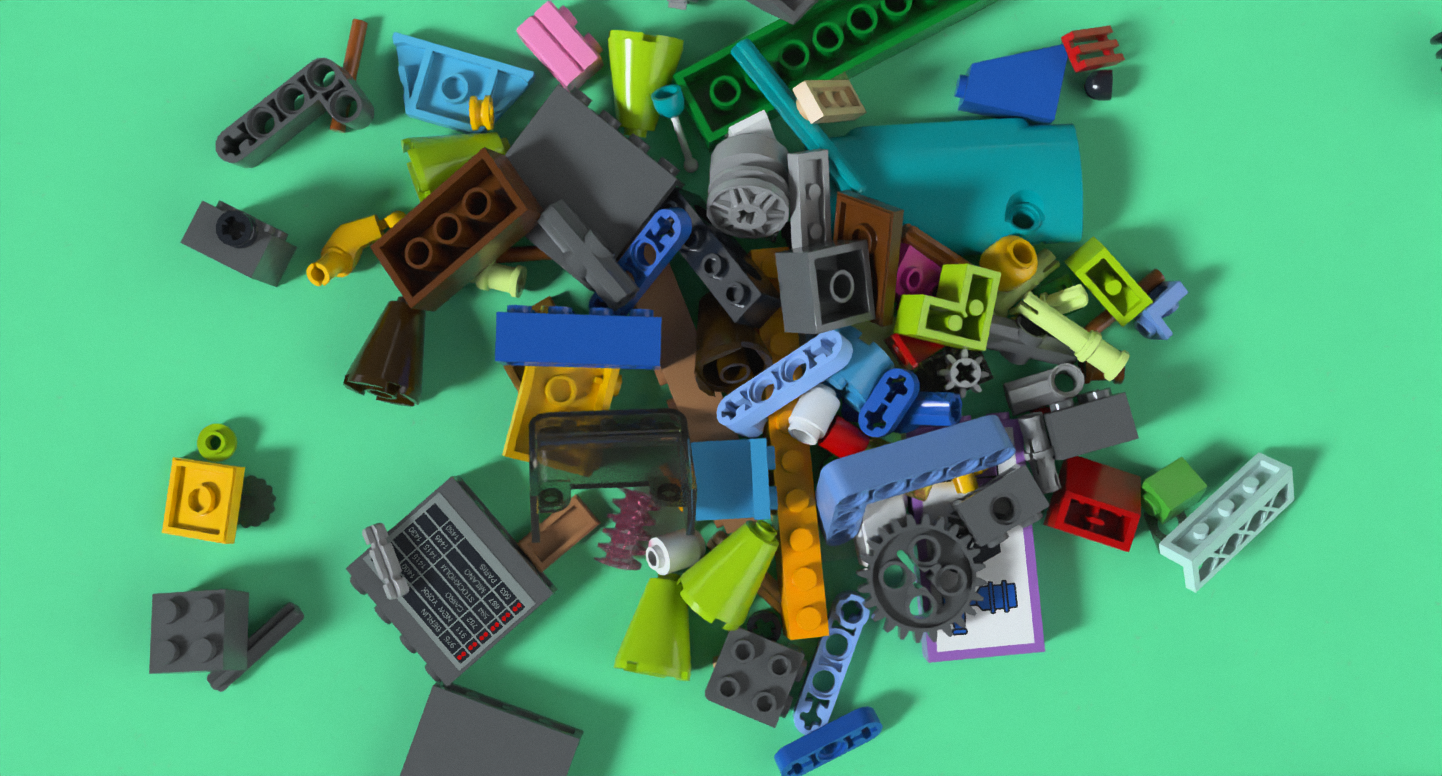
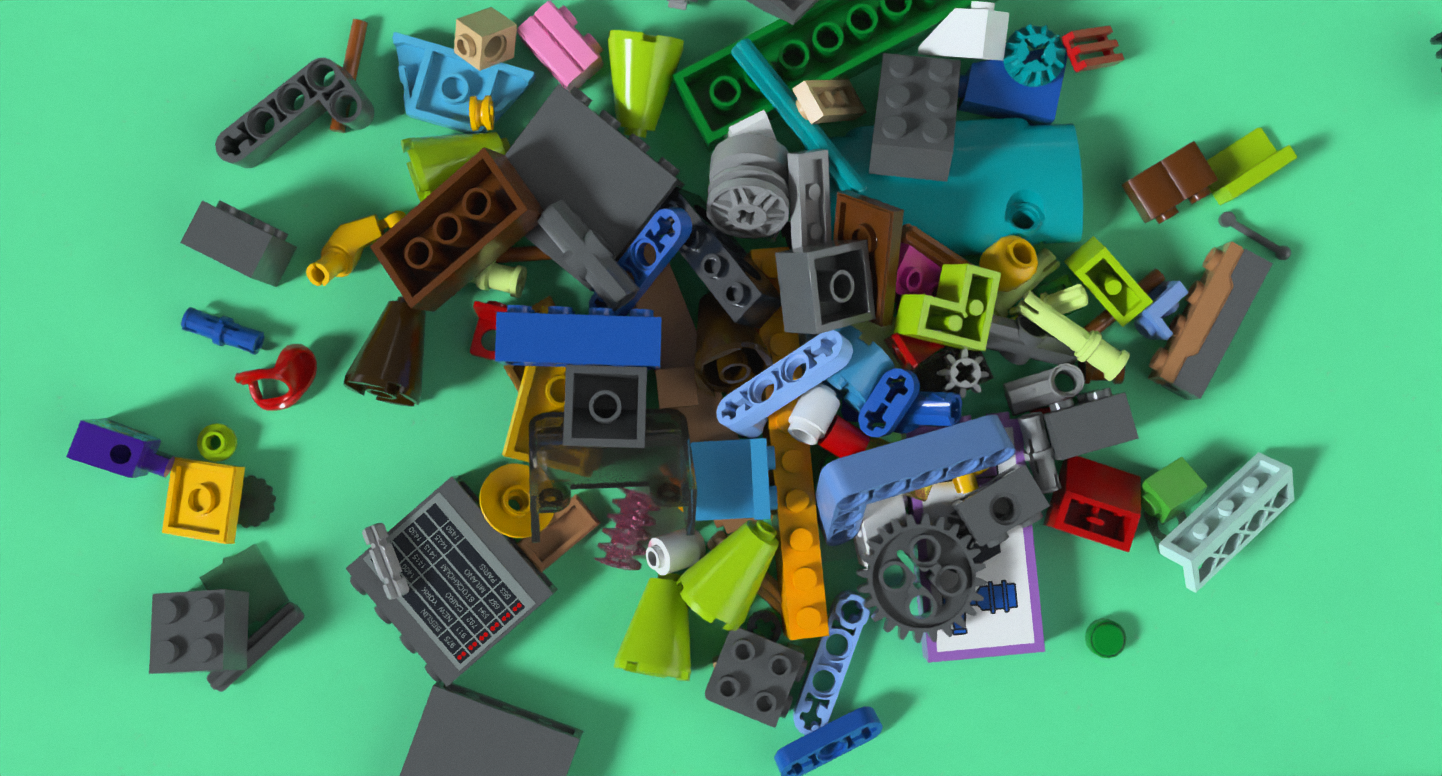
(108, 447): none -> dark purple torso
(222, 330): none -> blue pin
(226, 220): black bush -> none
(250, 574): none -> clear smoke piece
(294, 367): none -> red piece
(485, 38): none -> tan brick
(486, 322): none -> red bracket
(507, 484): none -> yellow dish
(605, 406): none -> dark grey slope
(670, 103): teal hinge -> none
(676, 387): none -> medium nougat tile
(915, 117): none -> dark grey brick
(969, 34): none -> white slope
(1034, 73): none -> teal gear
(1099, 85): black hinge -> none
(1105, 638): none -> green piece
(1170, 182): none -> reddish brown brick
(1209, 320): none -> piece
(1228, 219): none -> dark grey hinge
(1246, 165): none -> lime panel

